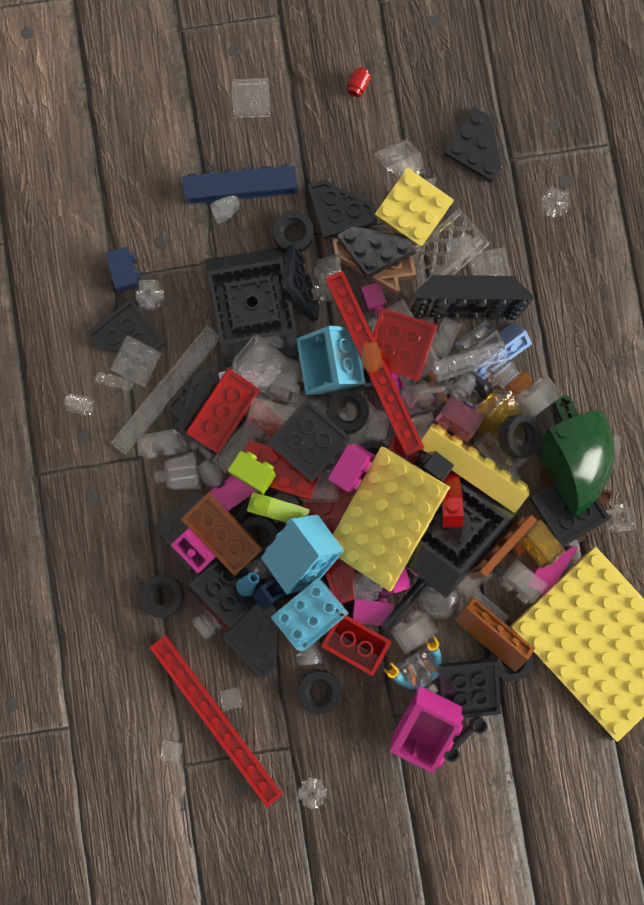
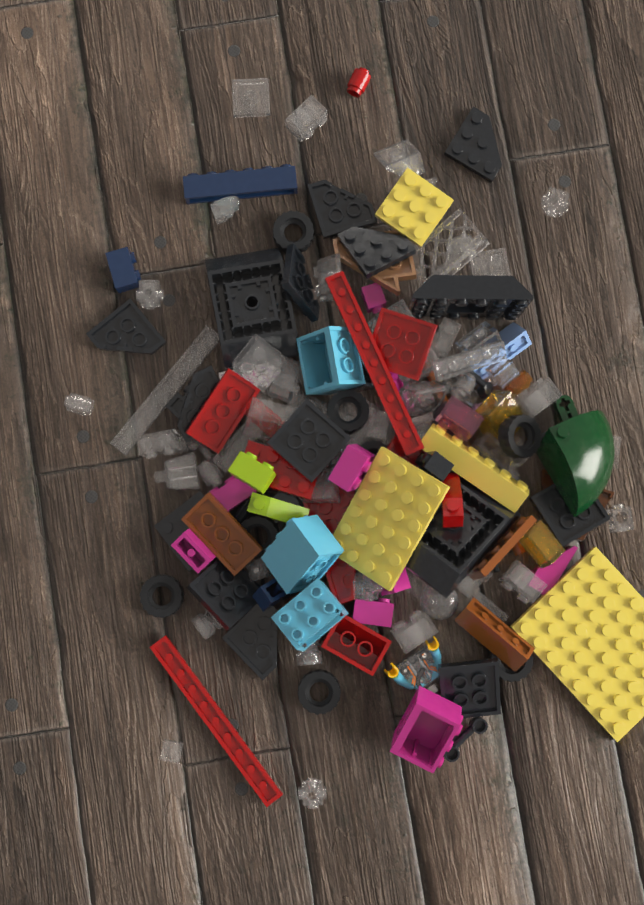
(114, 381): clear axle -> none
(136, 361): clear plate -> none
(231, 698): clear plate -> none
(247, 584): dark azure cone -> none
(306, 118): none -> clear brick
(371, 357): clear orange brick -> none
(404, 605): black axle -> none

